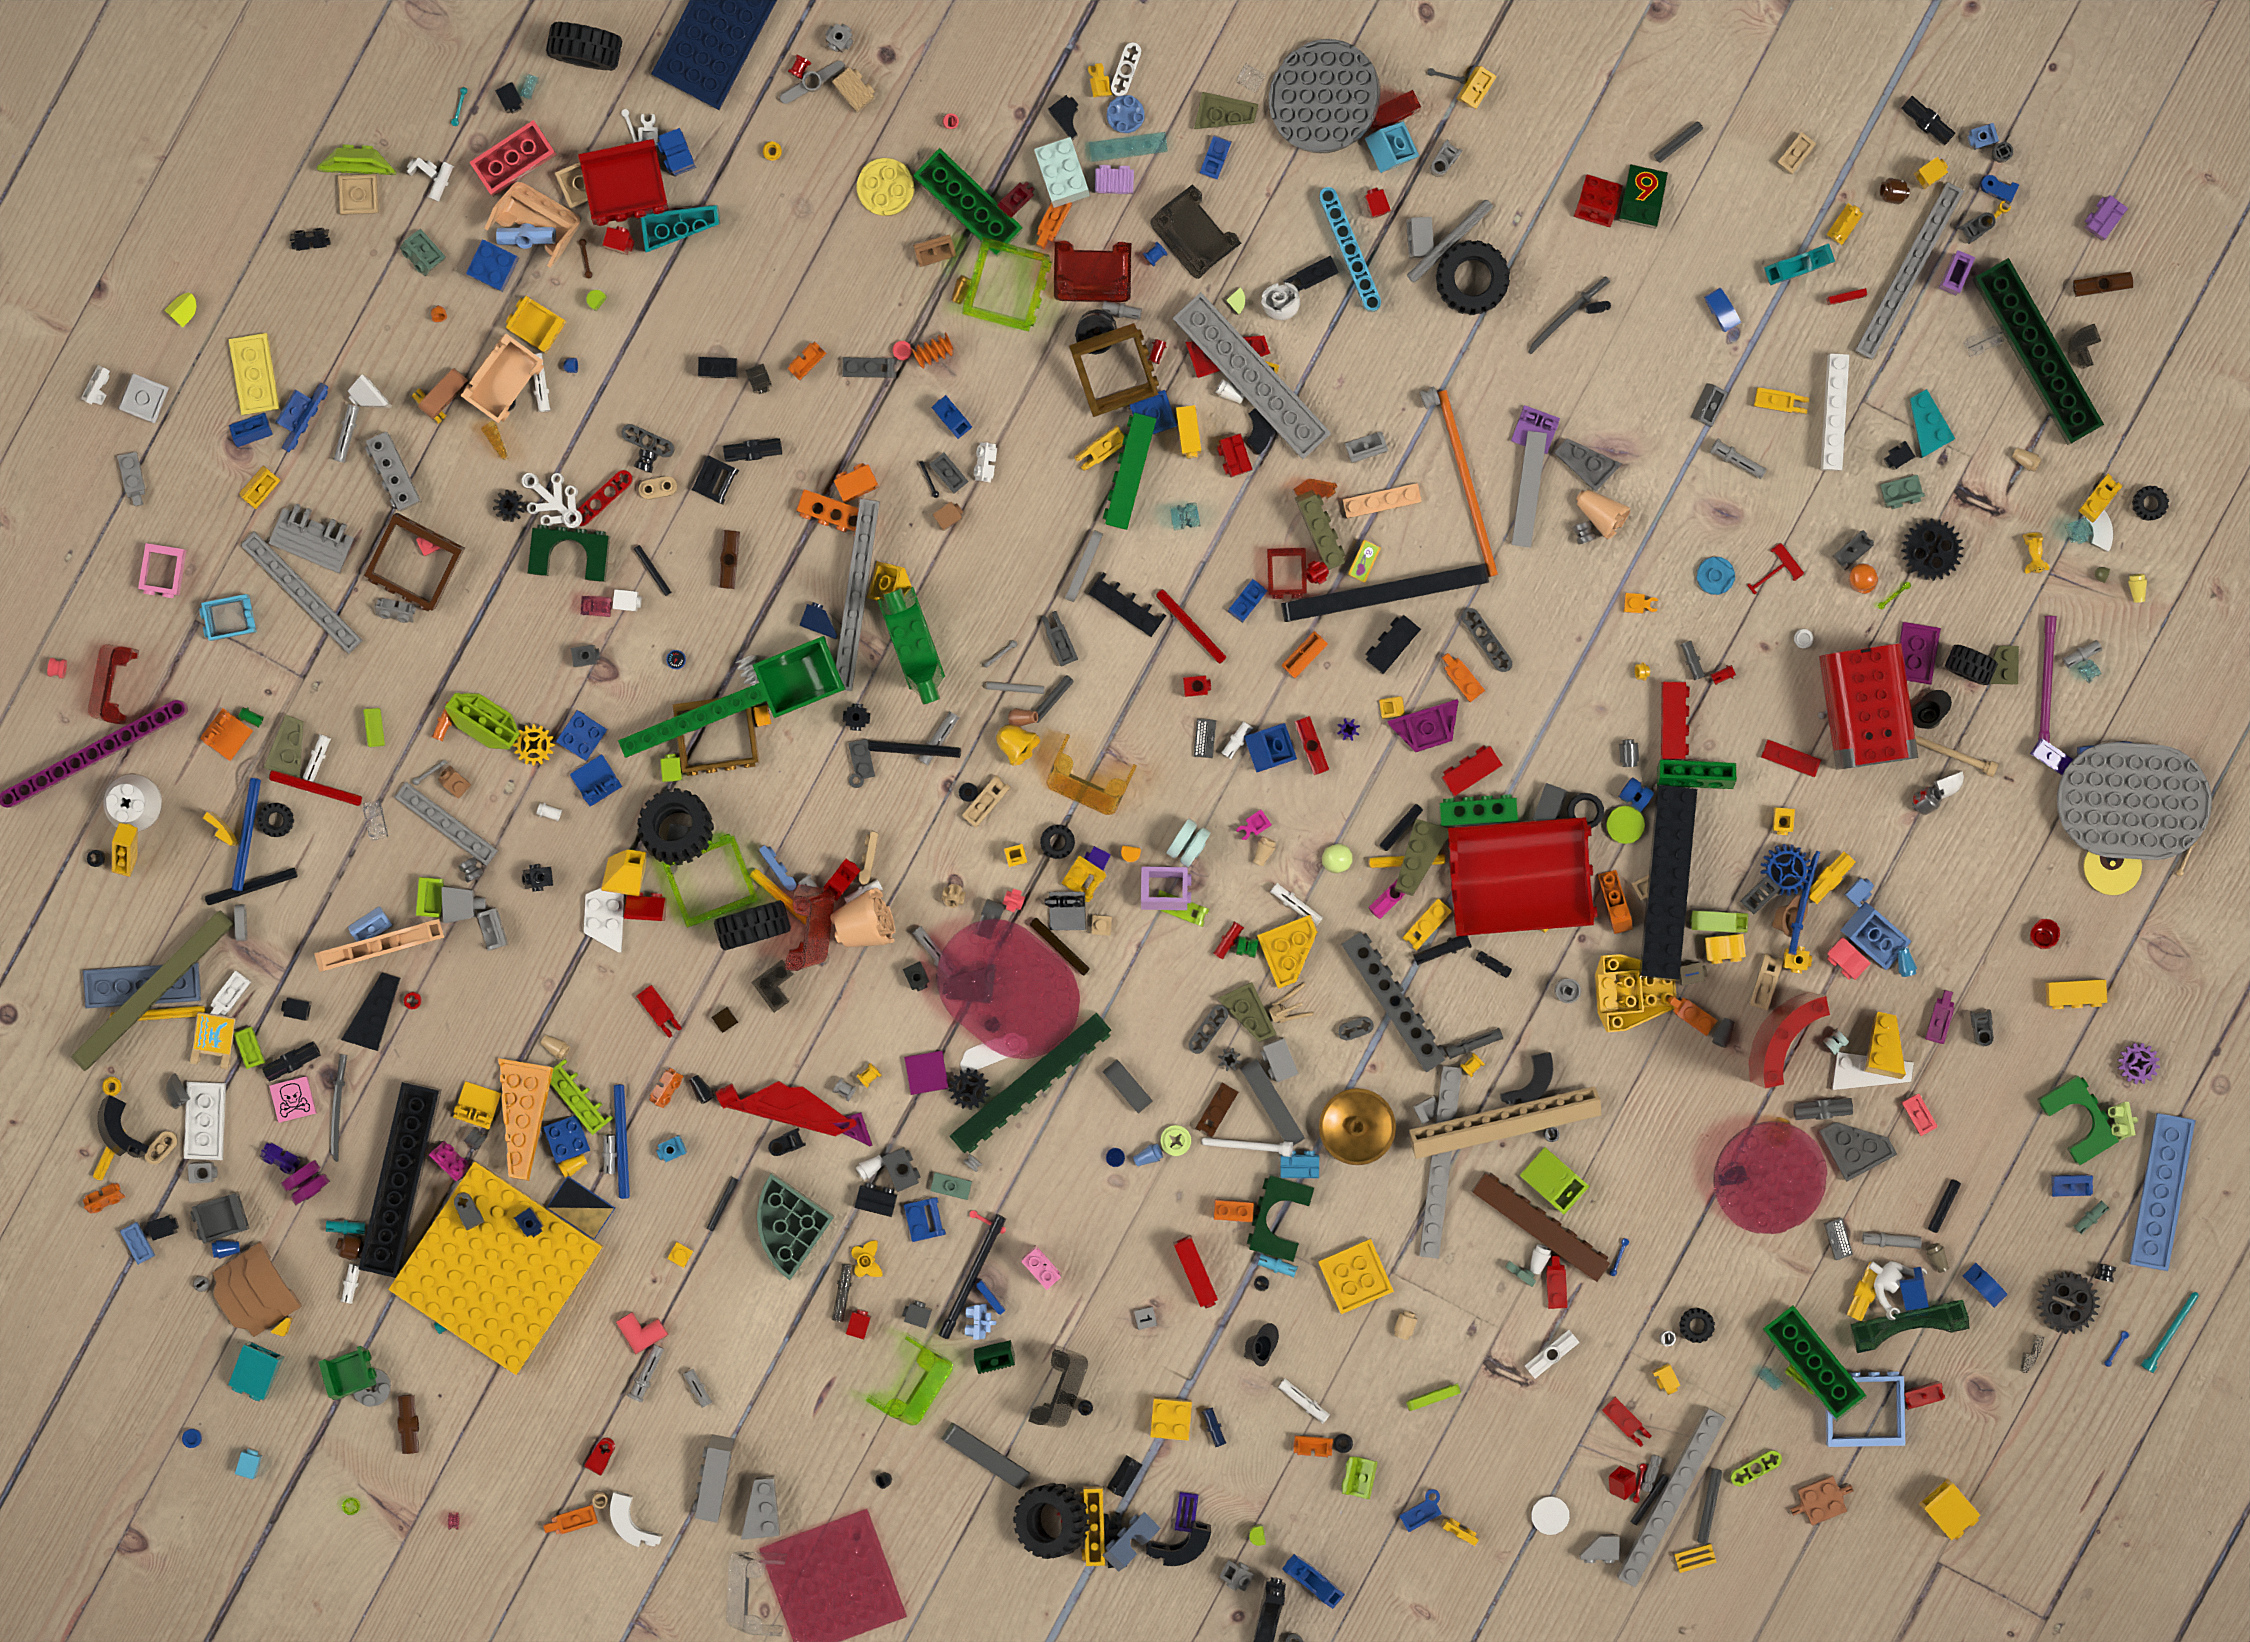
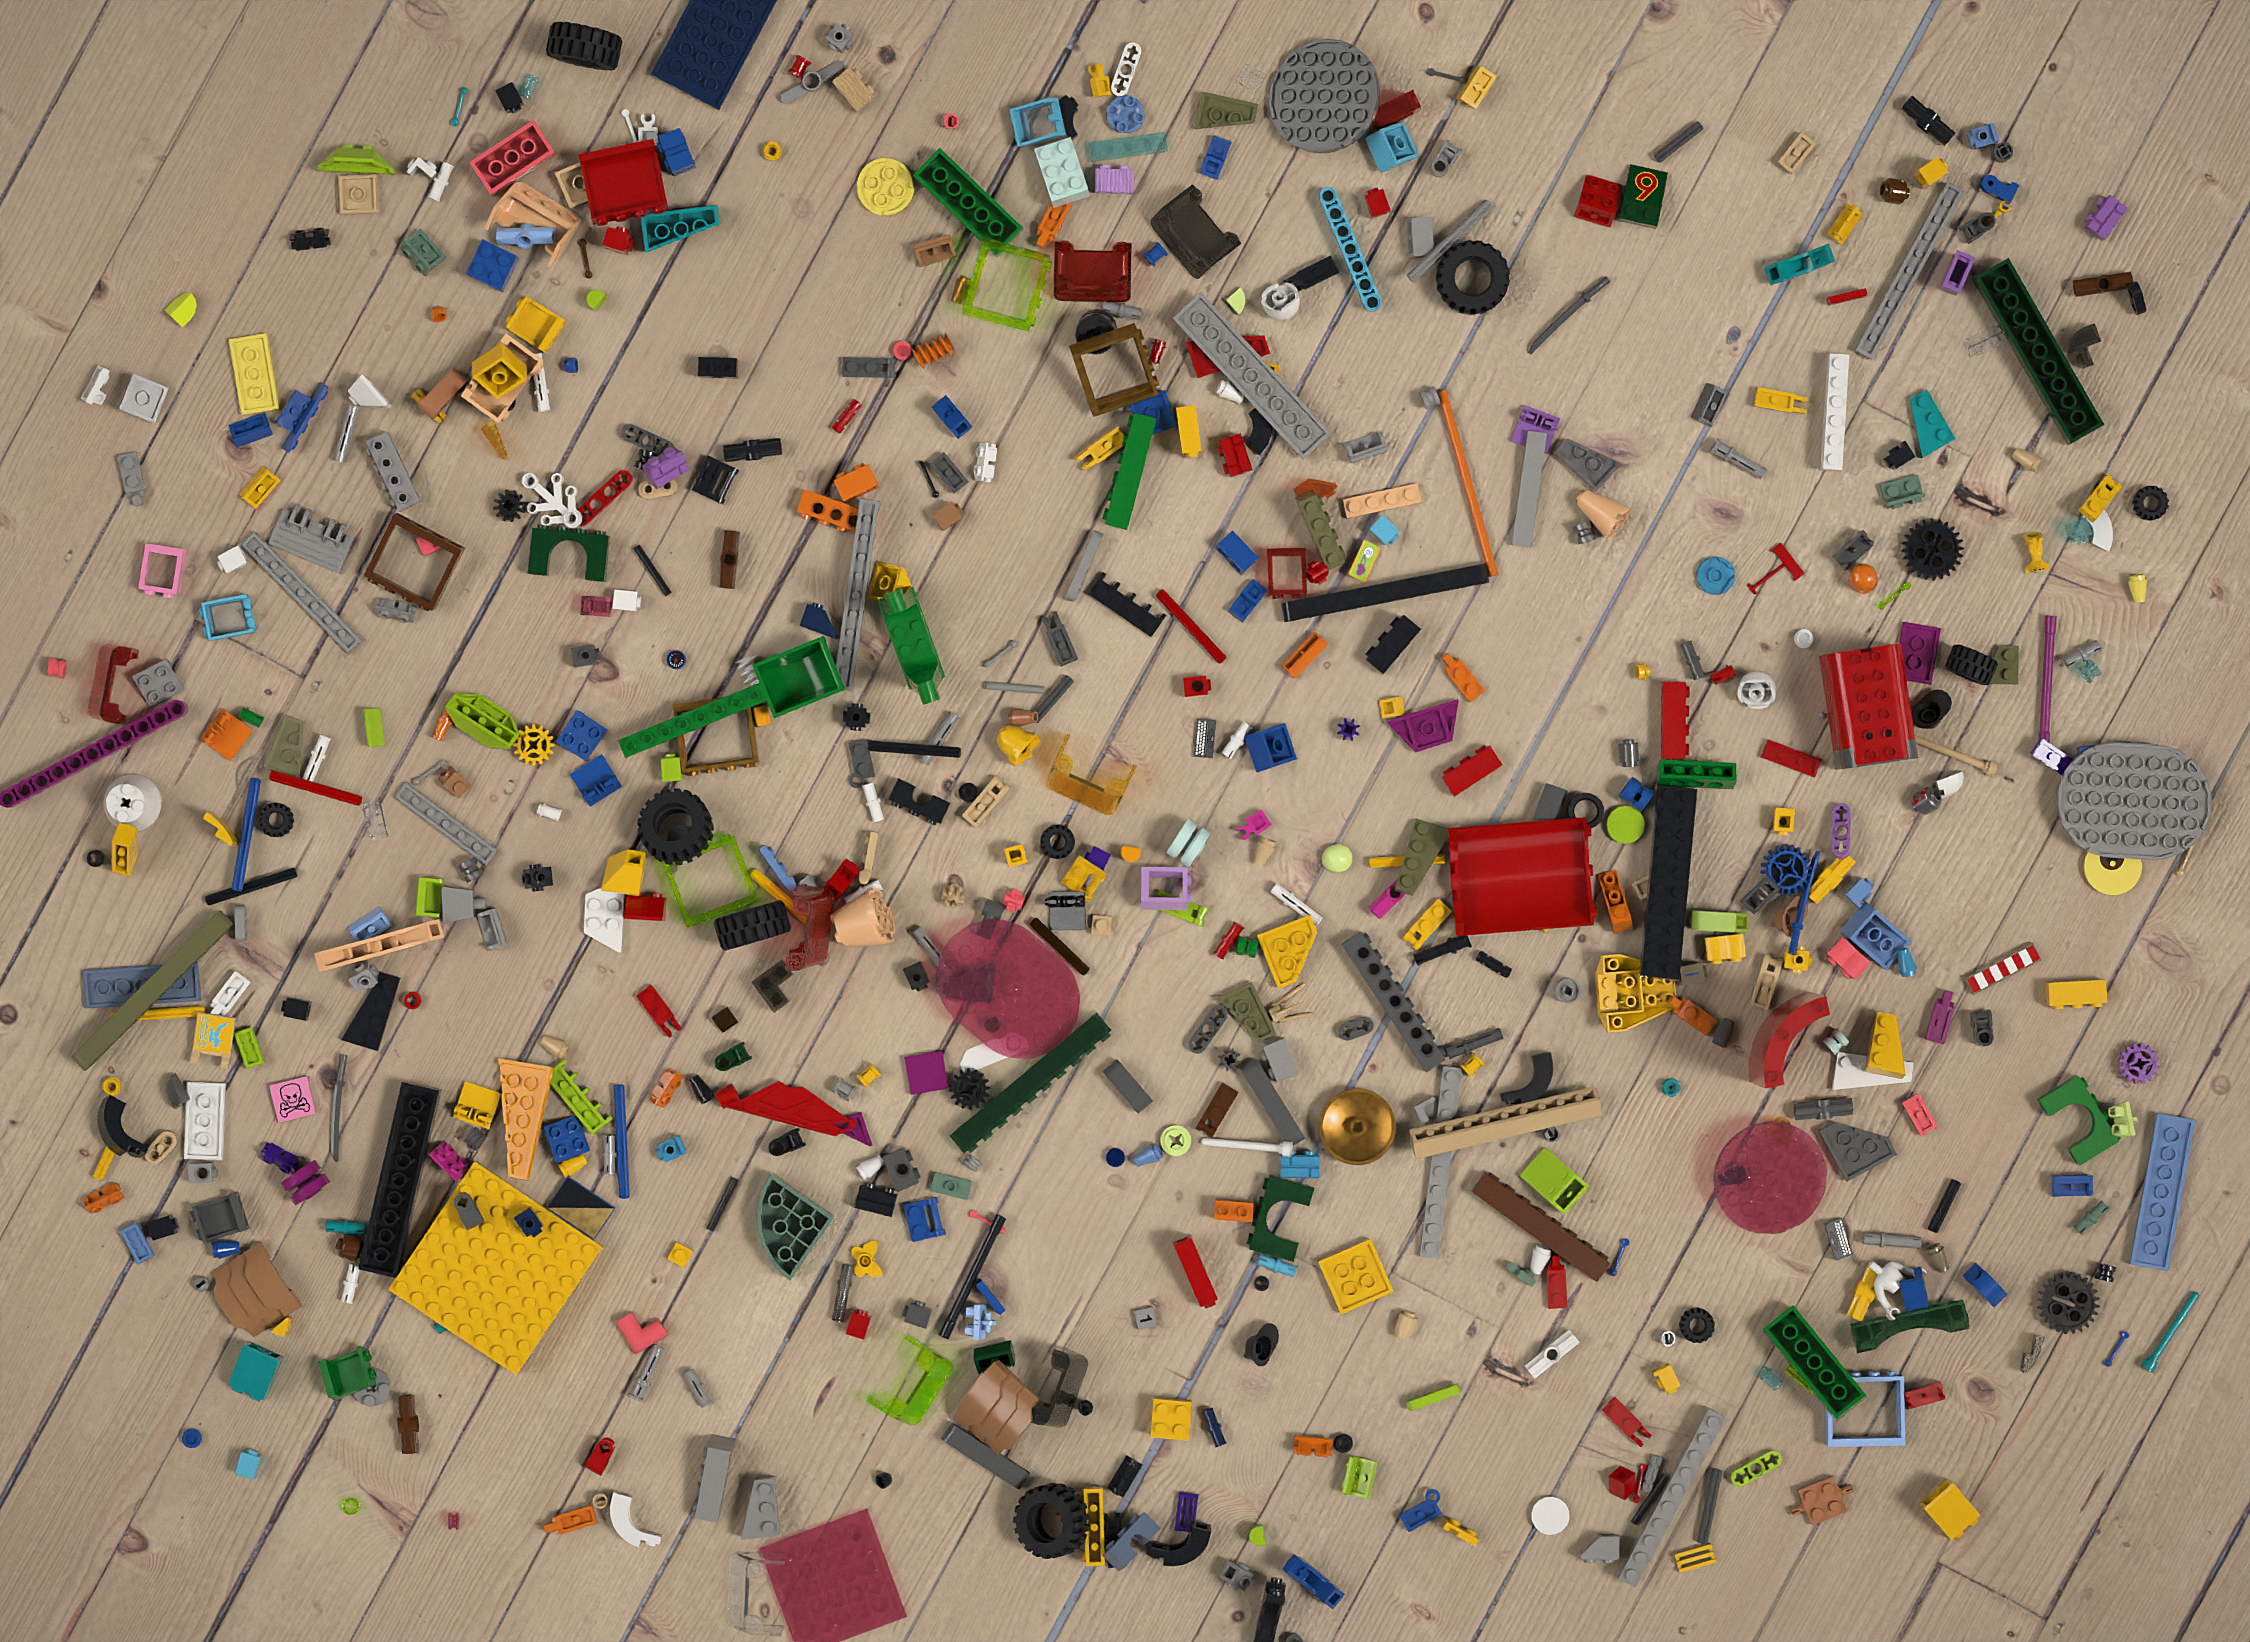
(158, 682): none -> light grey hinge
(232, 560): none -> white brick
(291, 1061): black piece -> none
(363, 976): none -> light grey brick
(499, 371): none -> yellow brick
(665, 467): none -> medium lavender brick
(734, 1057): none -> dark green piece
(759, 379): clear smoke brick -> none
(812, 355): orange hinge -> none
(846, 416): none -> red axle
(873, 802): none -> white pin
(903, 796): none -> black arch
(997, 1408): none -> medium nougat slope
(1016, 199): dark red hinge -> none
(1037, 122): none -> window
(1045, 1274): bright pink window -> none
(1185, 516): clear light blue wheel -> none
(1236, 552): none -> blue hinge
(1304, 1401): white pin -> none
(1316, 758): red piece -> none
(1384, 530): none -> medium azure brick
(1401, 827): black axle -> none
(1483, 642): dark grey beam -> none
(1508, 813): green brick -> none
(1597, 307): black piece -> none
(1636, 603): light orange plate -> none
(1670, 1082): none -> teal plate
(1722, 309): blue slope -> none
(1757, 689): none -> white cylinder
(1846, 818): none -> medium lavender beam
(2002, 968): none -> tile
(2045, 934): red hair -> none
(2102, 574): olive hinge -> none
(2136, 298): none -> black beam

